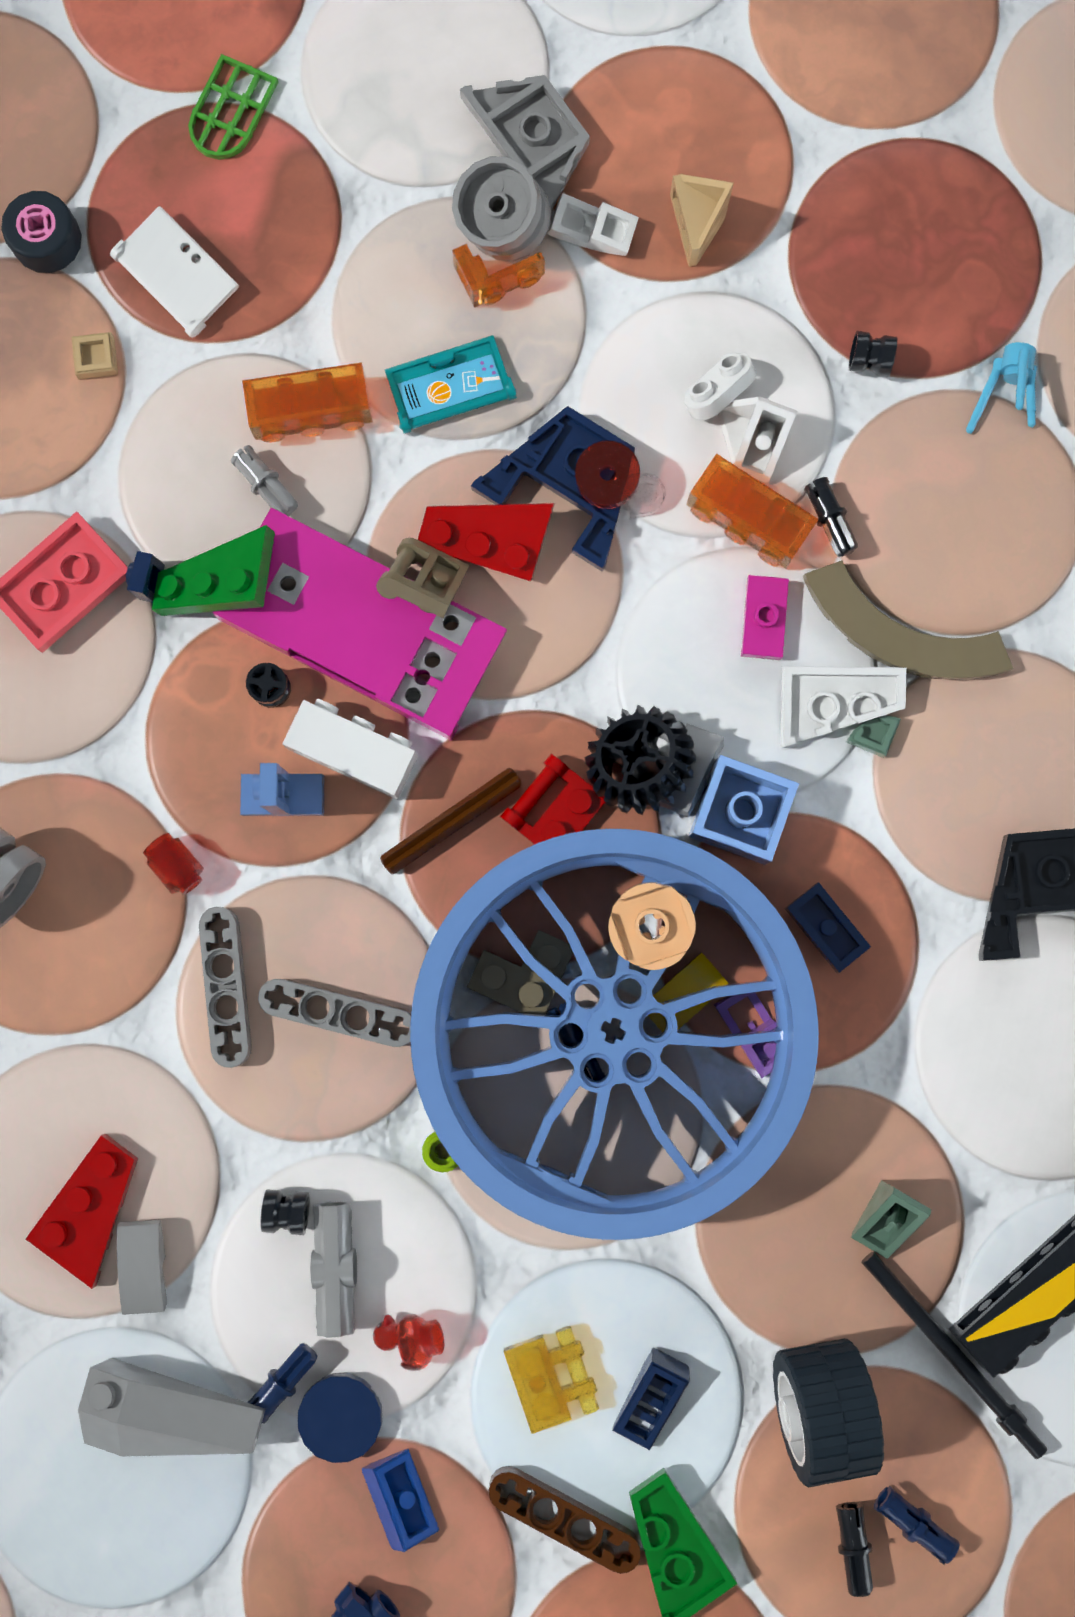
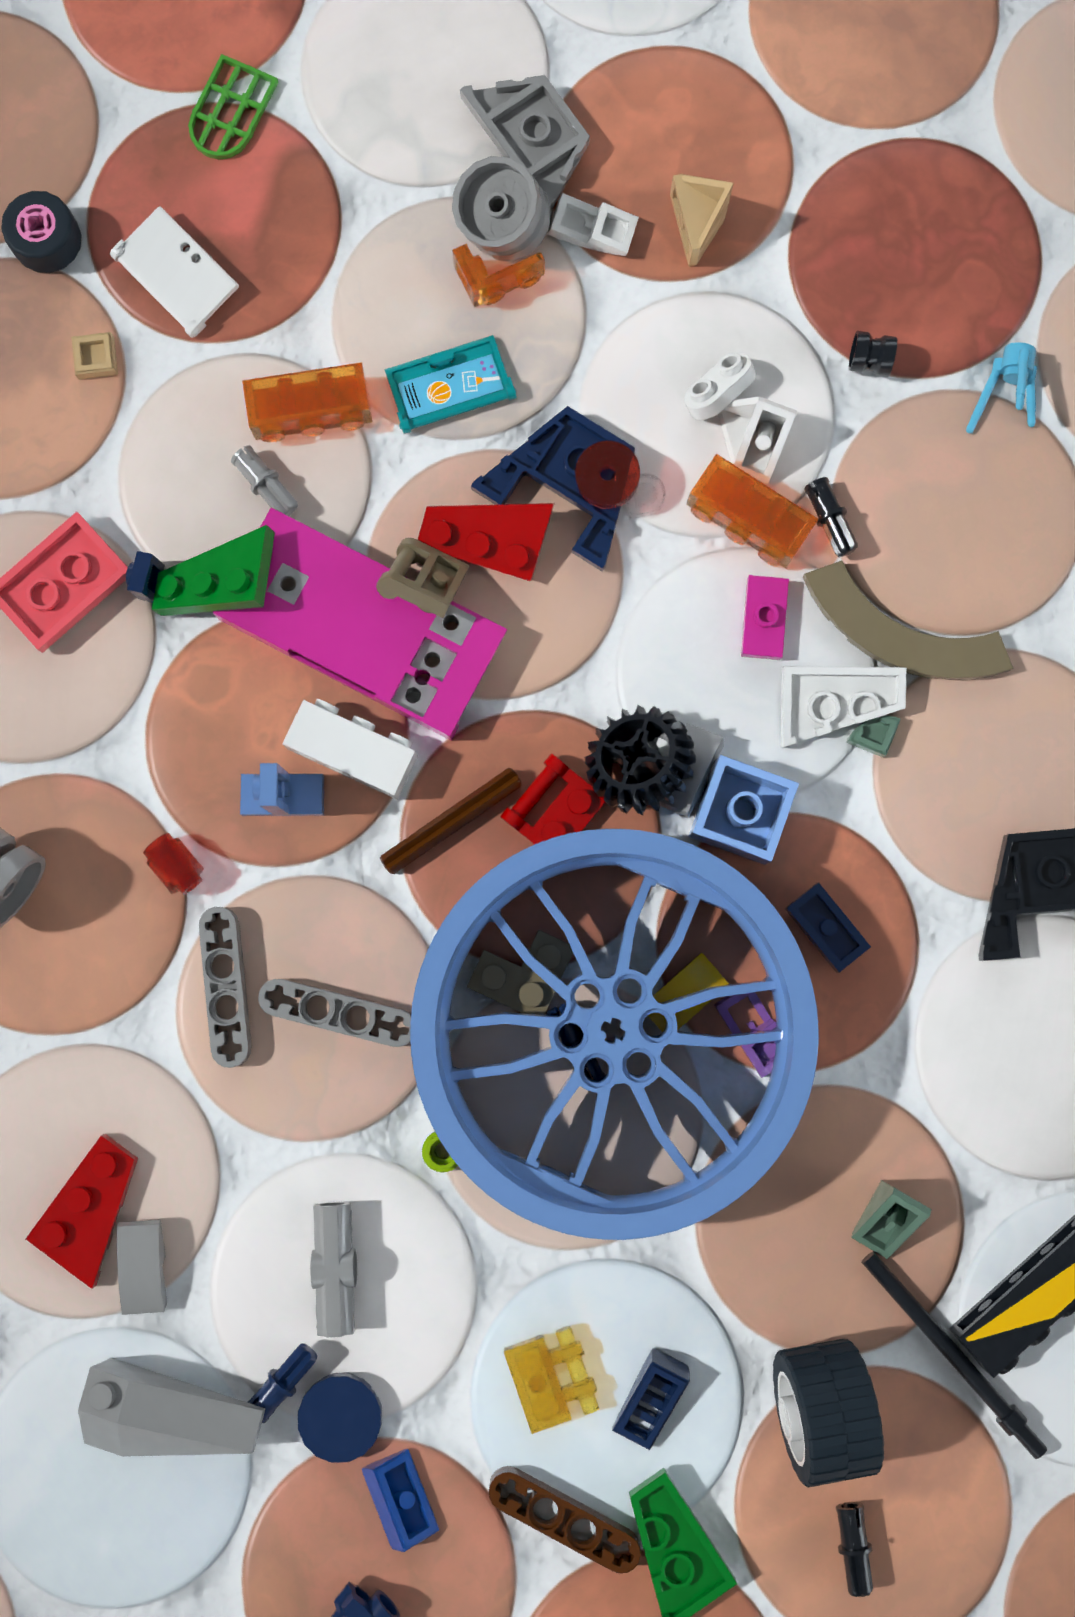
(261, 681): black wheel -> none
(285, 1212): black wheel -> none
(415, 1338): clear red animal -> none
(640, 947): light nougat plate -> none
(916, 1525): dark blue pin -> none

